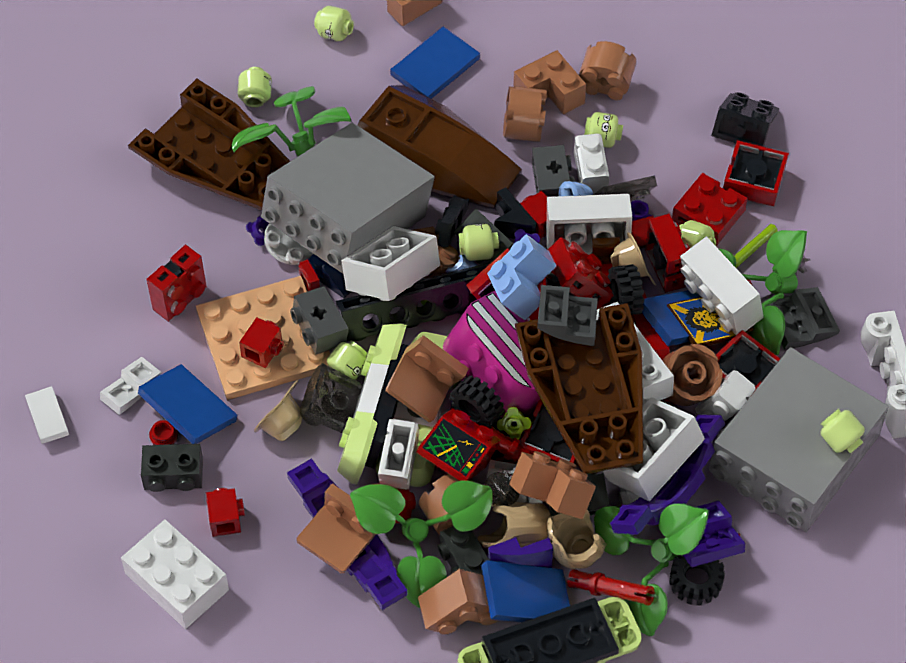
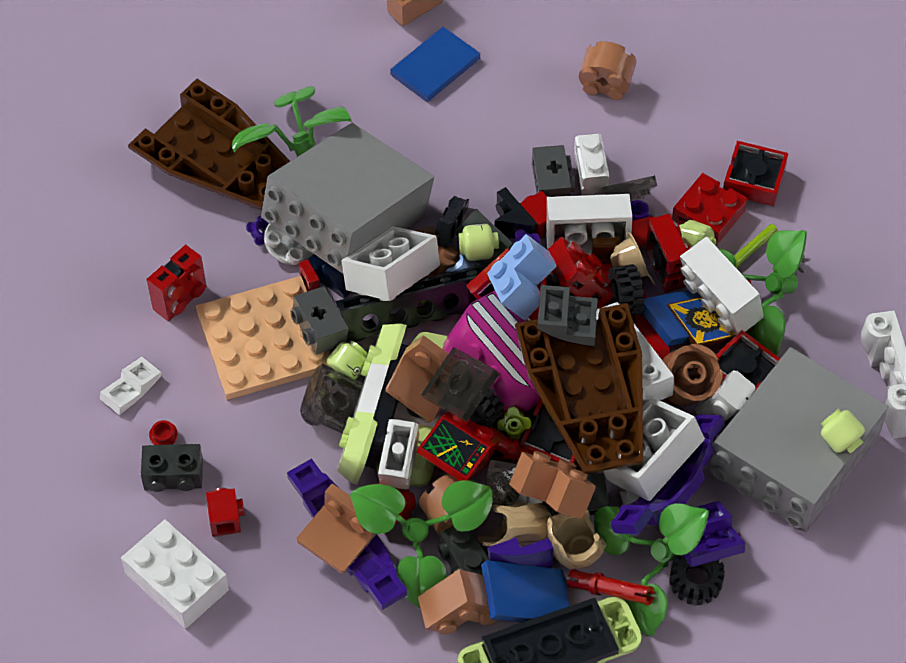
(46, 415): white slope -> none
(187, 404): blue tile -> none
(254, 87): yellowish green head -> none
(261, 342): red brick -> none
(283, 418): tan piece -> none
(333, 23): yellowish green head -> none
(440, 144): reddish brown wedge -> none
(460, 384): none -> clear smoke plate
(524, 113): nougat brick -> none
(557, 78): nougat brick -> none
(574, 189): light blue arm -> none
(606, 125): yellowish green head -> none
(744, 119): black bracket -> none
(806, 318): dark grey slope -> none

